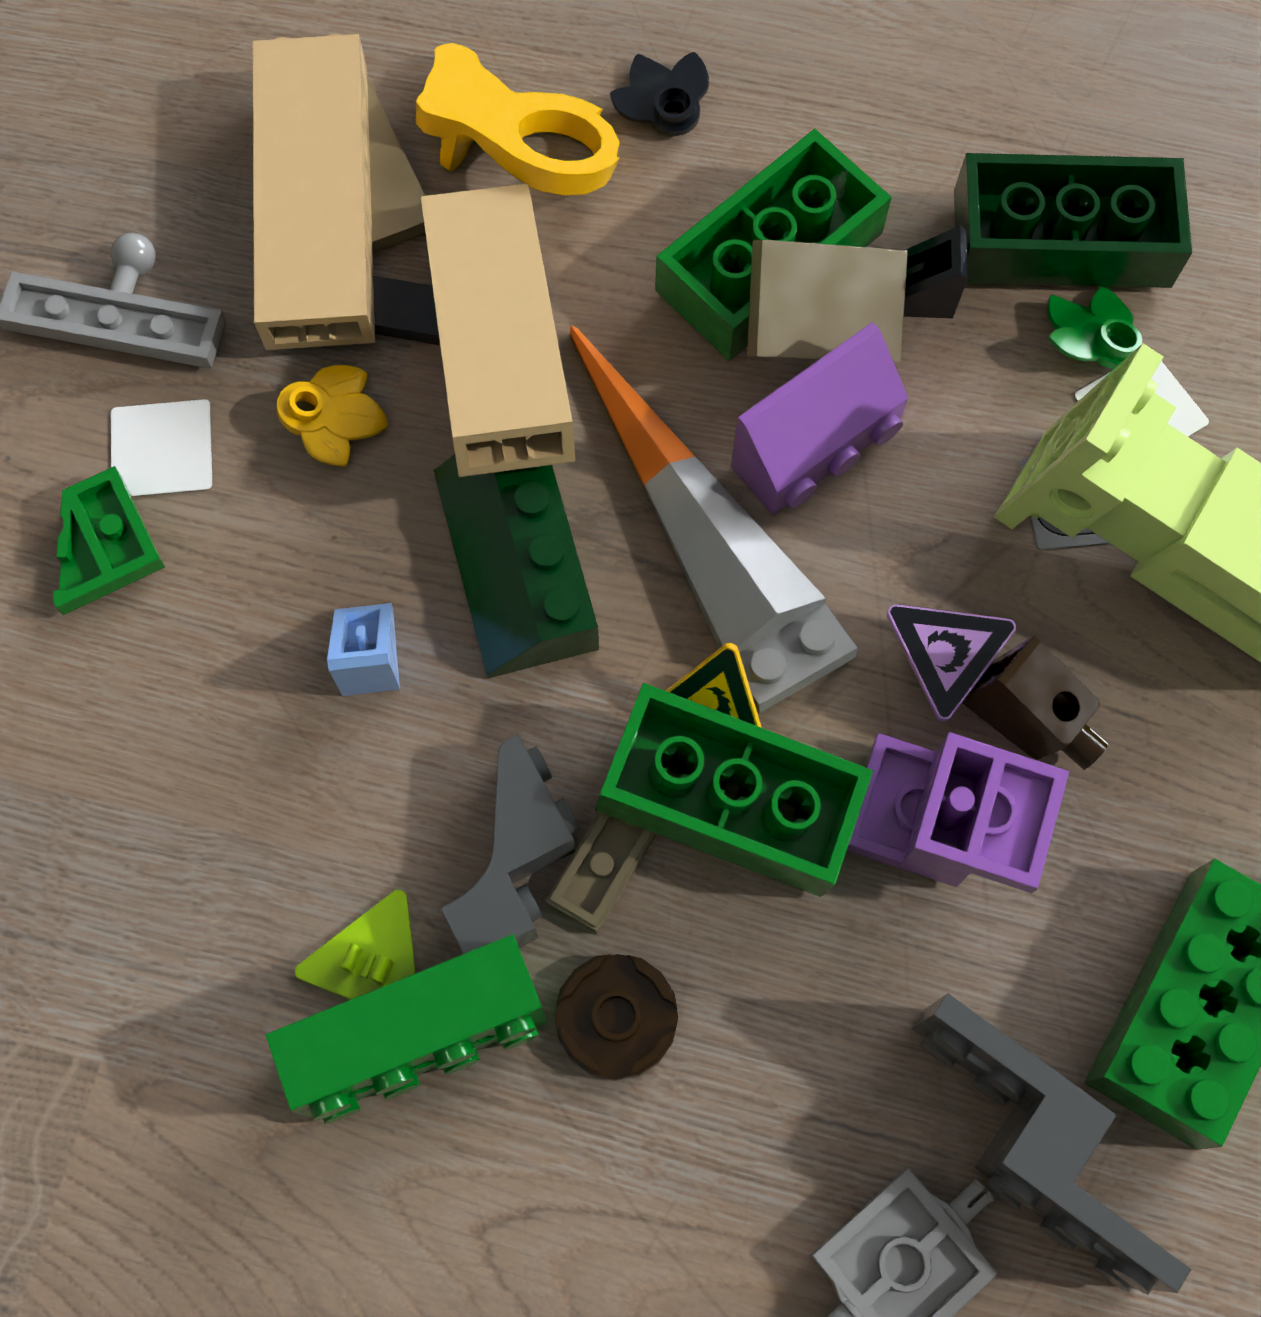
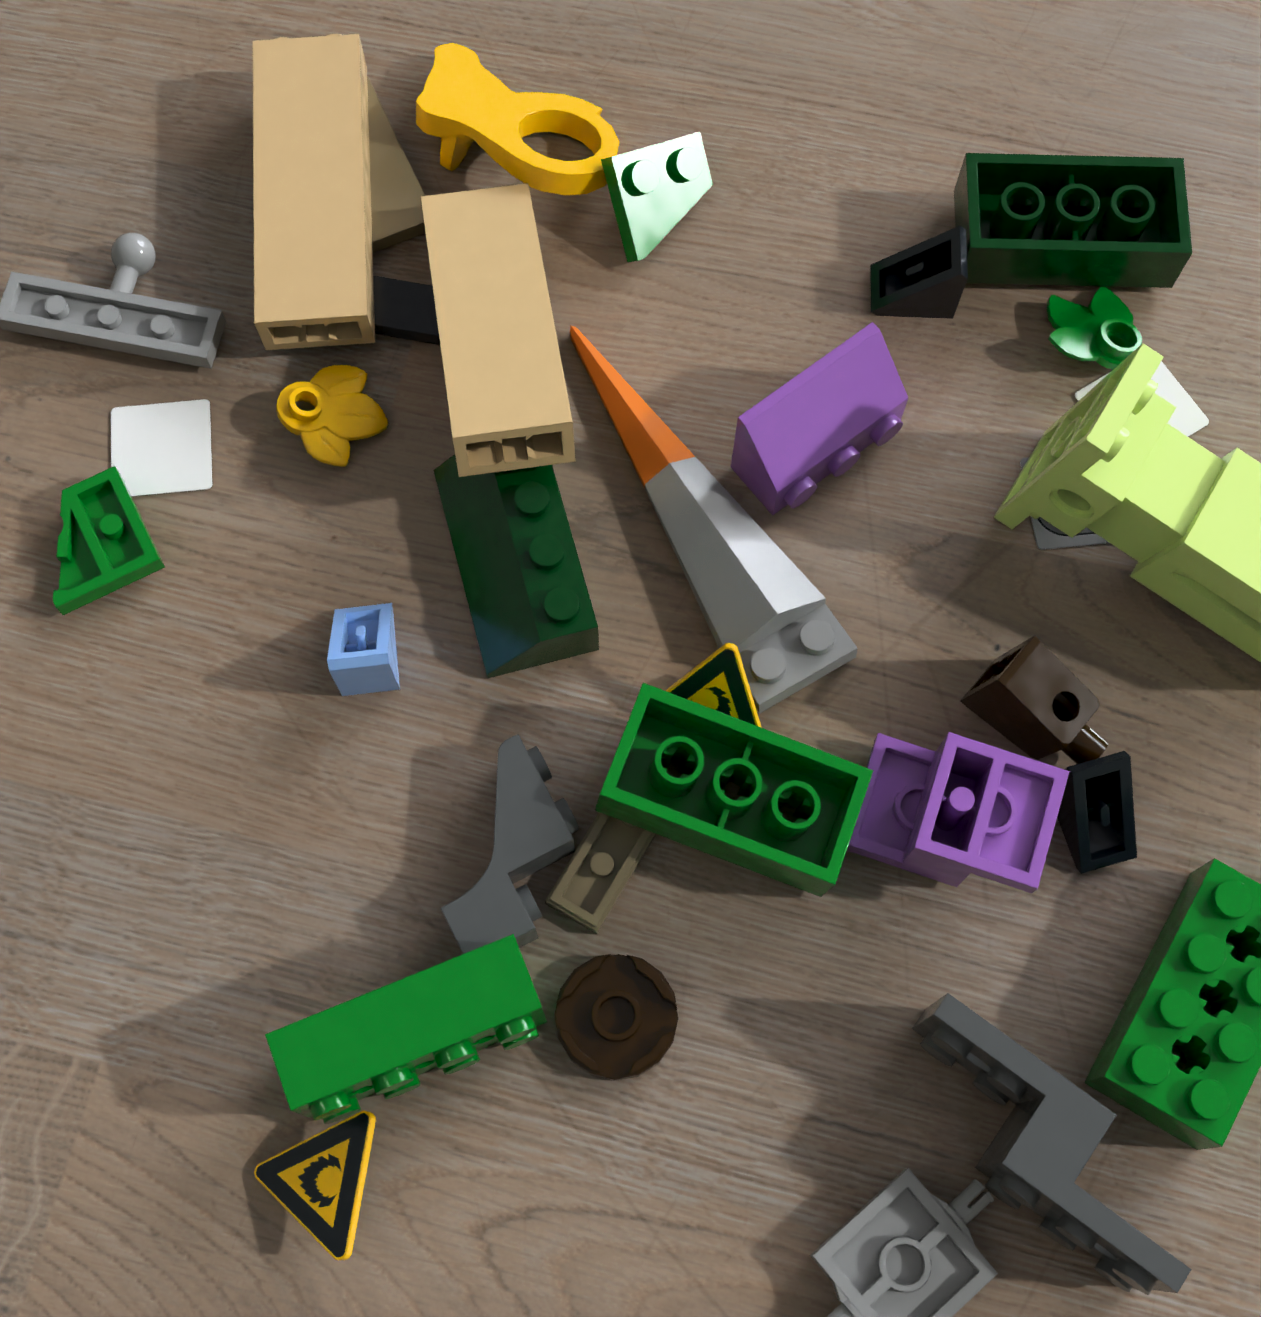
(324, 1181): none -> black piece
(366, 953): lime piece -> none
(655, 190): none -> wing
(658, 91): black plate -> none
(800, 197): green brick -> none
(821, 295): dark tan tile -> none
(948, 651): black piece -> none
(1099, 812): none -> black slope

